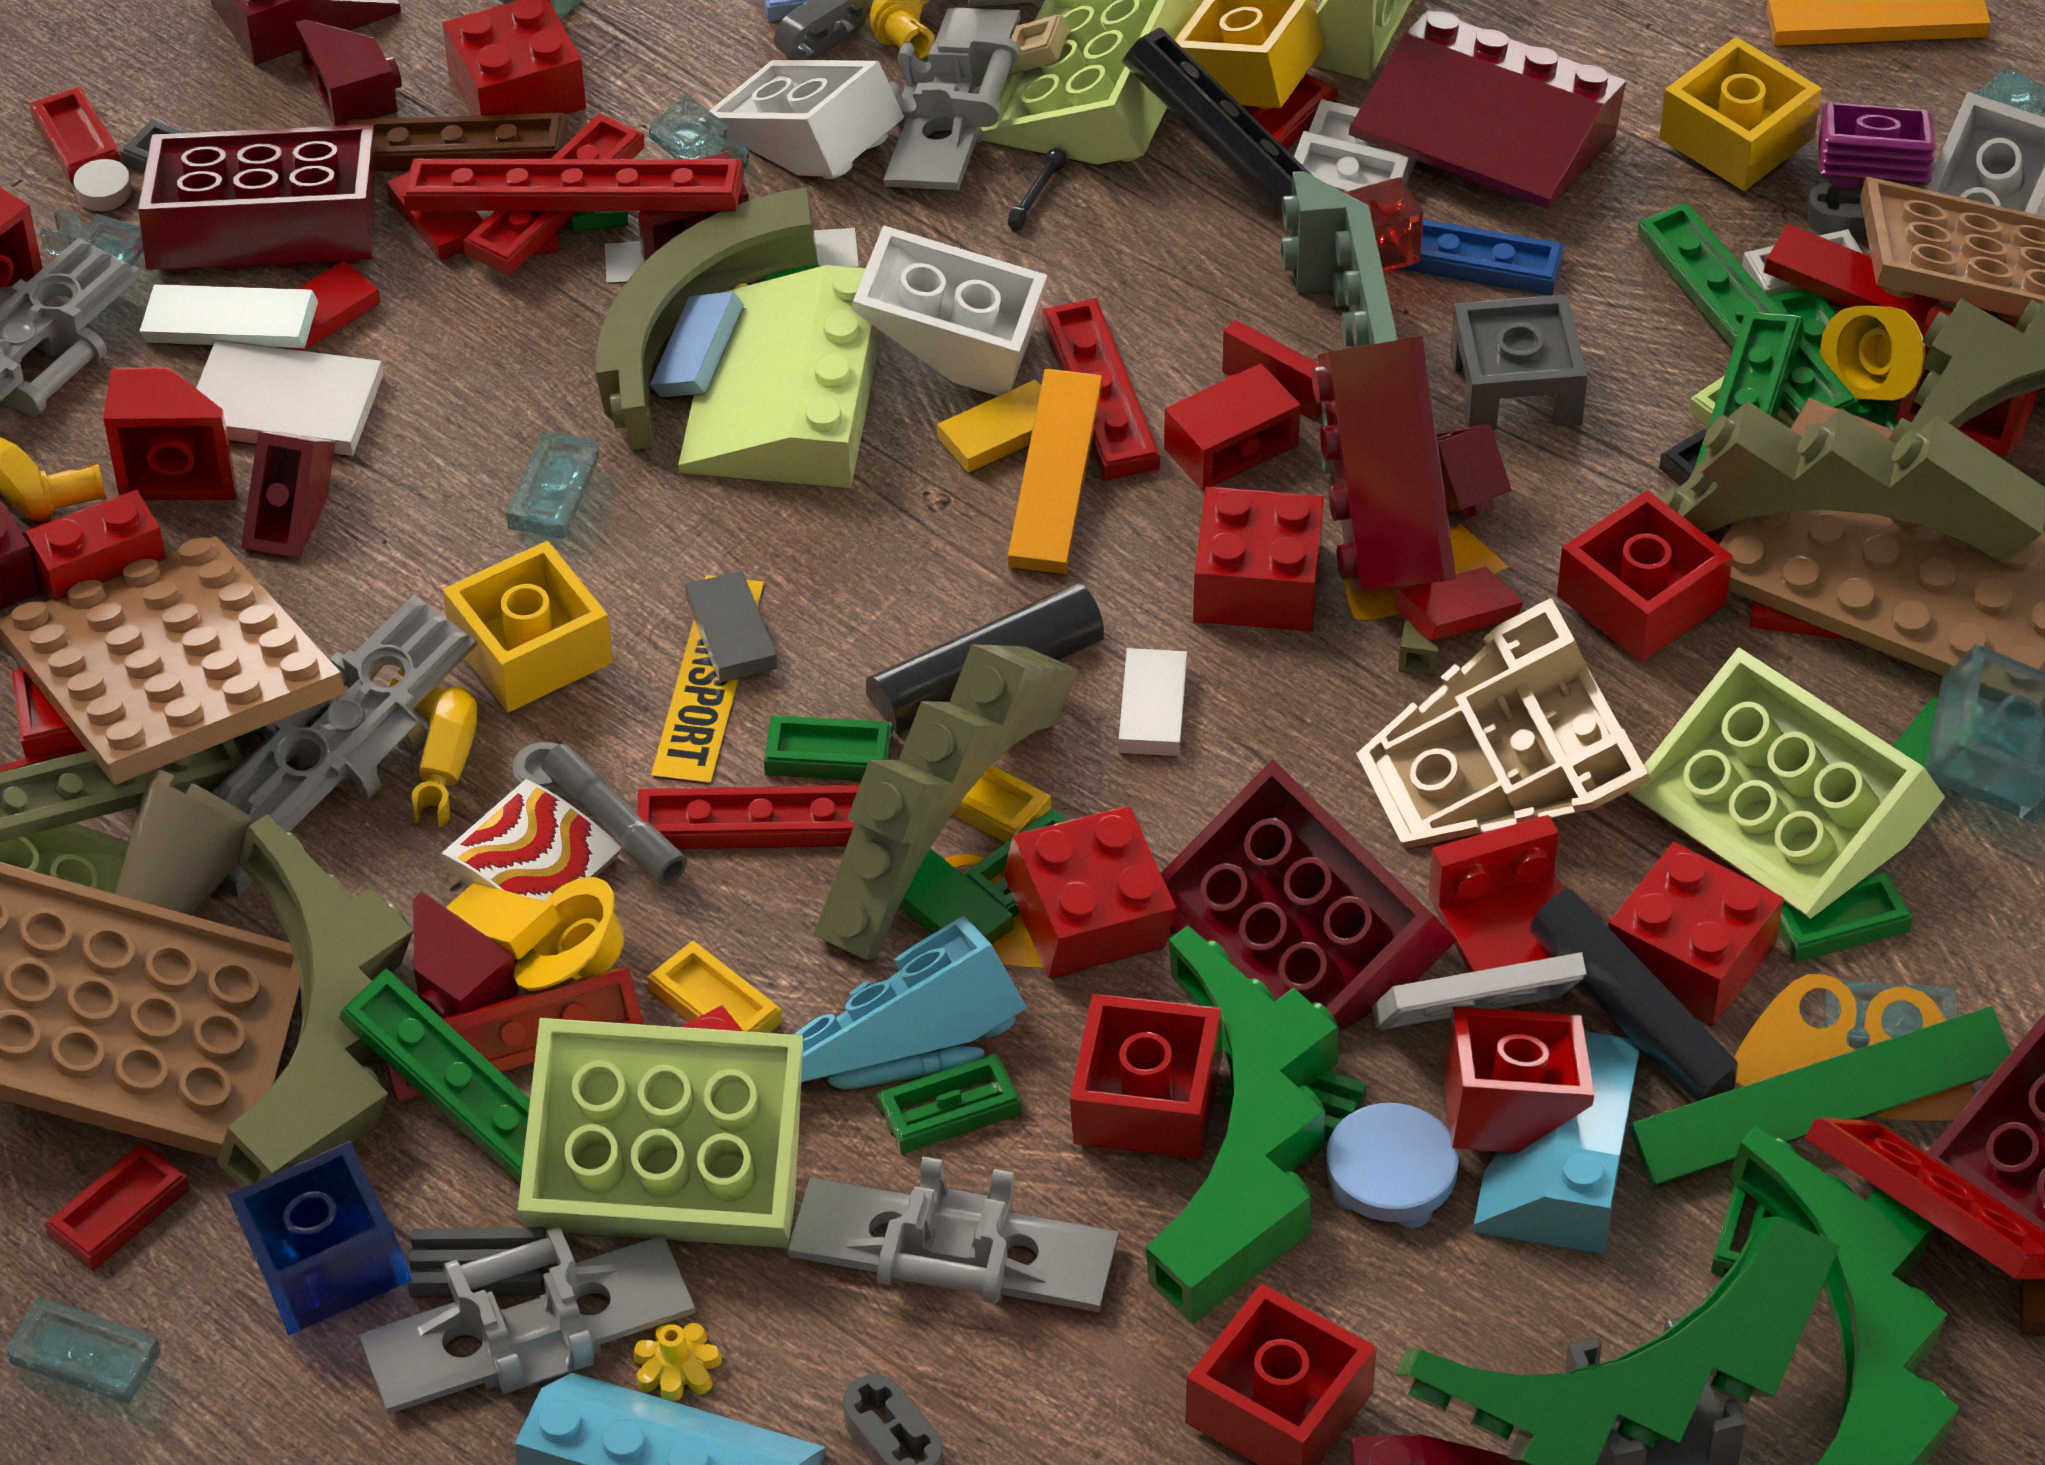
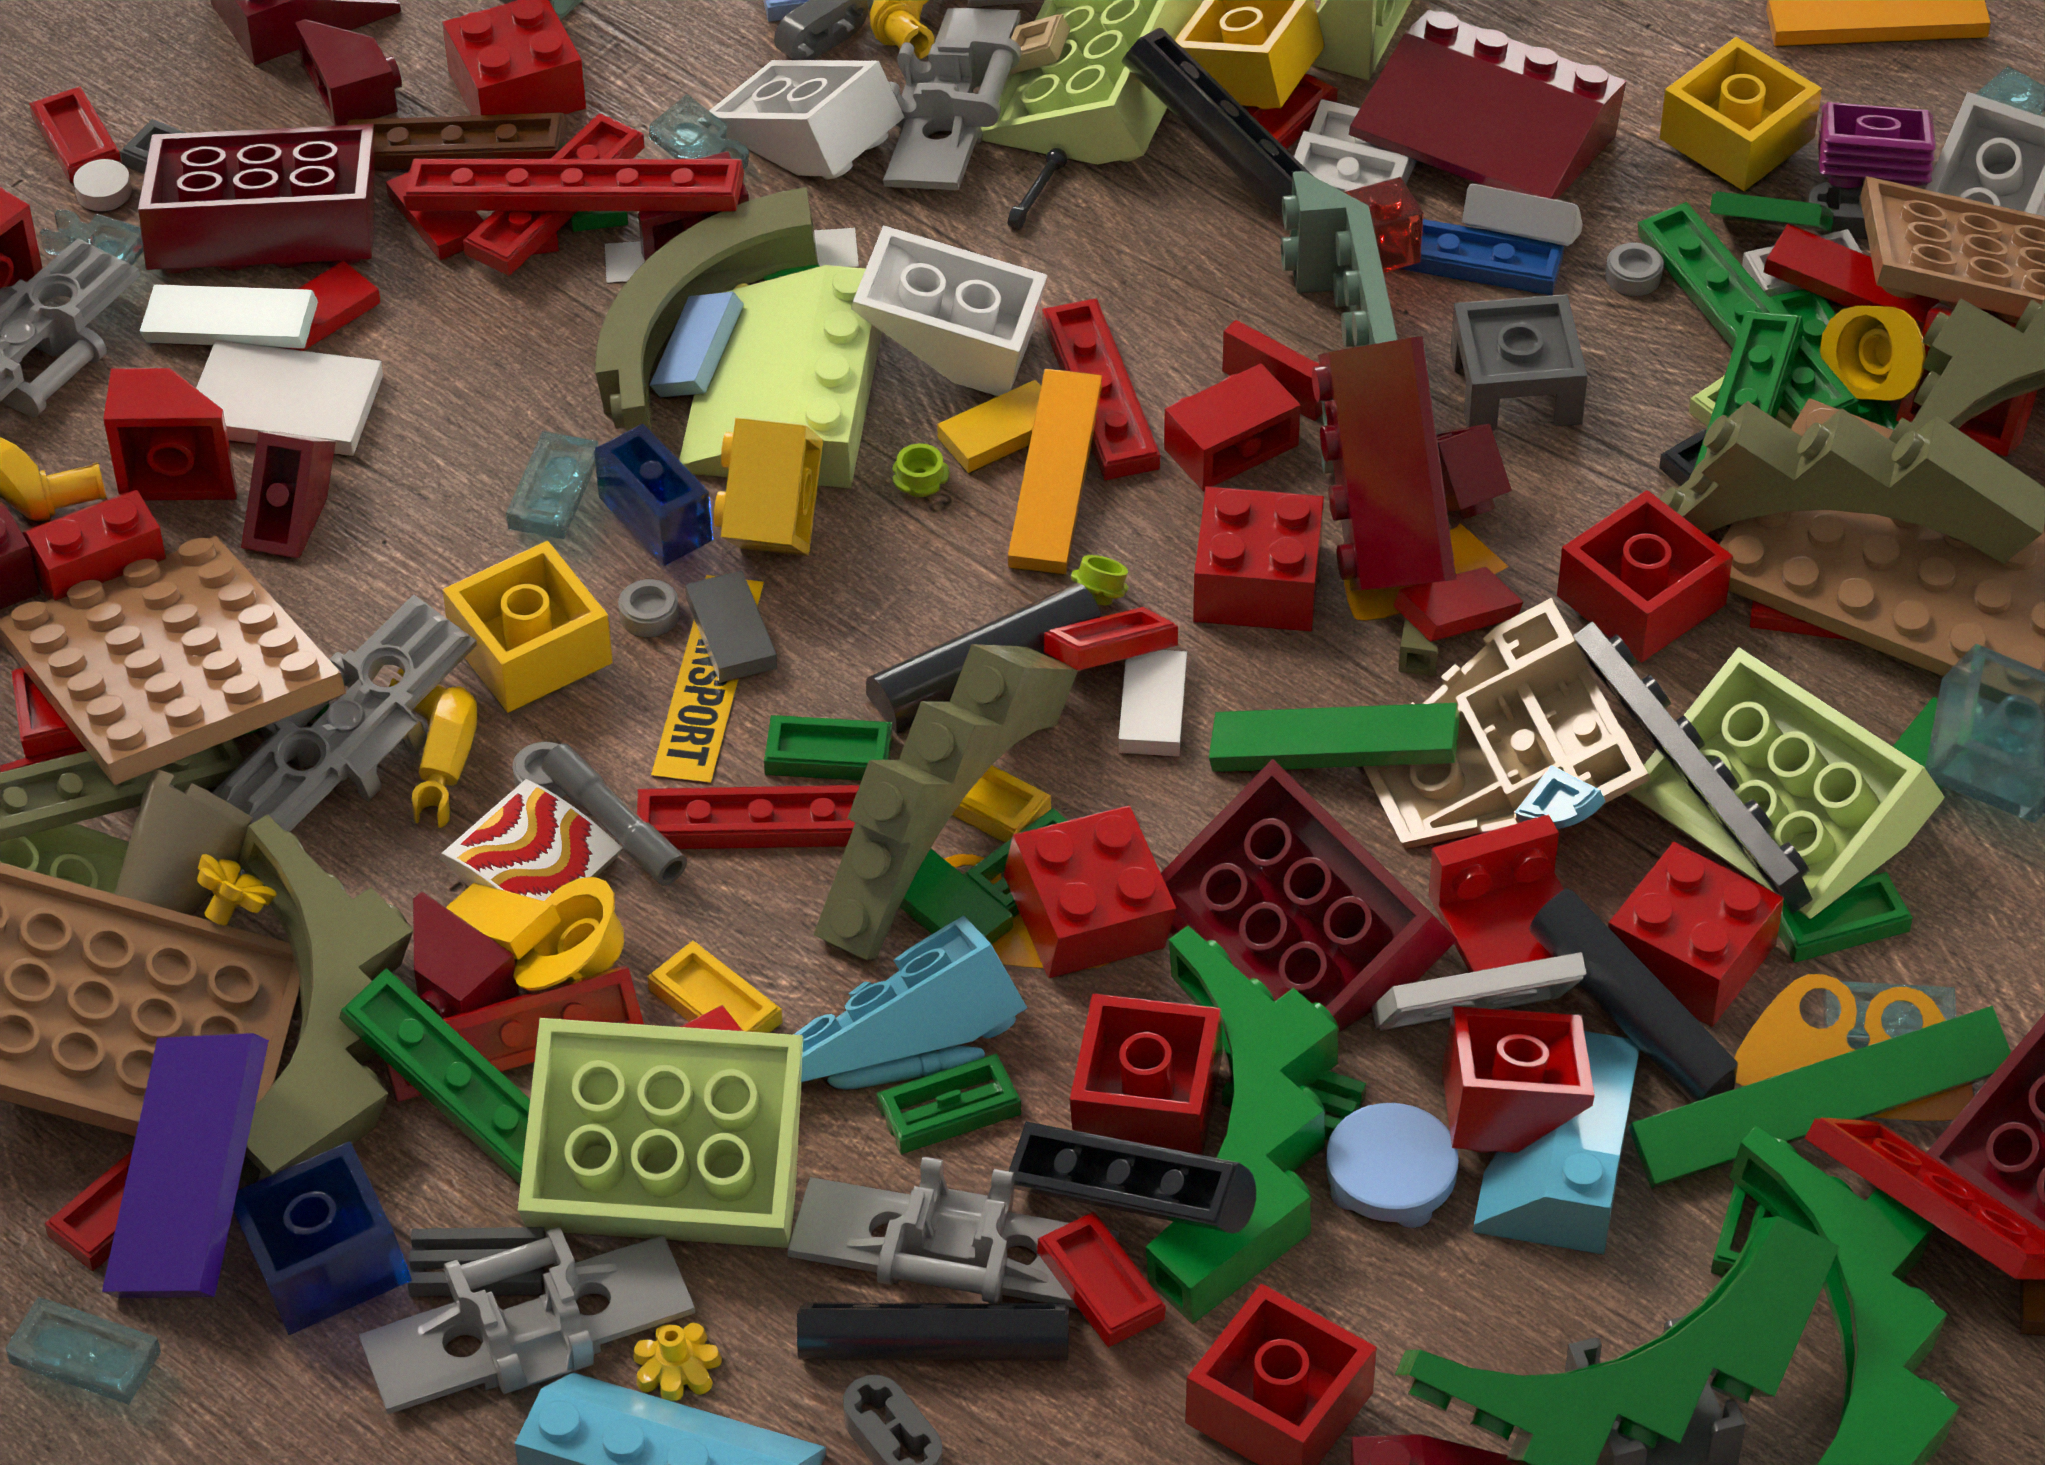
(185, 1166): none -> dark purple tile
(231, 889): none -> yellow plant
(648, 608): none -> light grey tile
(653, 494): none -> clear blue brick
(769, 486): none -> yellow brick
(920, 470): none -> lime plate
(933, 1331): none -> black brick
(1101, 1279): none -> red tile
(1102, 578): none -> lime plate
(1110, 638): none -> red tile
(1134, 1178): none -> black brick
(1335, 737): none -> green tile
(1522, 215): none -> white slope
(1562, 797): none -> tile
(1634, 269): none -> light grey tile
(1709, 781): none -> plate
(1771, 211): none -> green tile

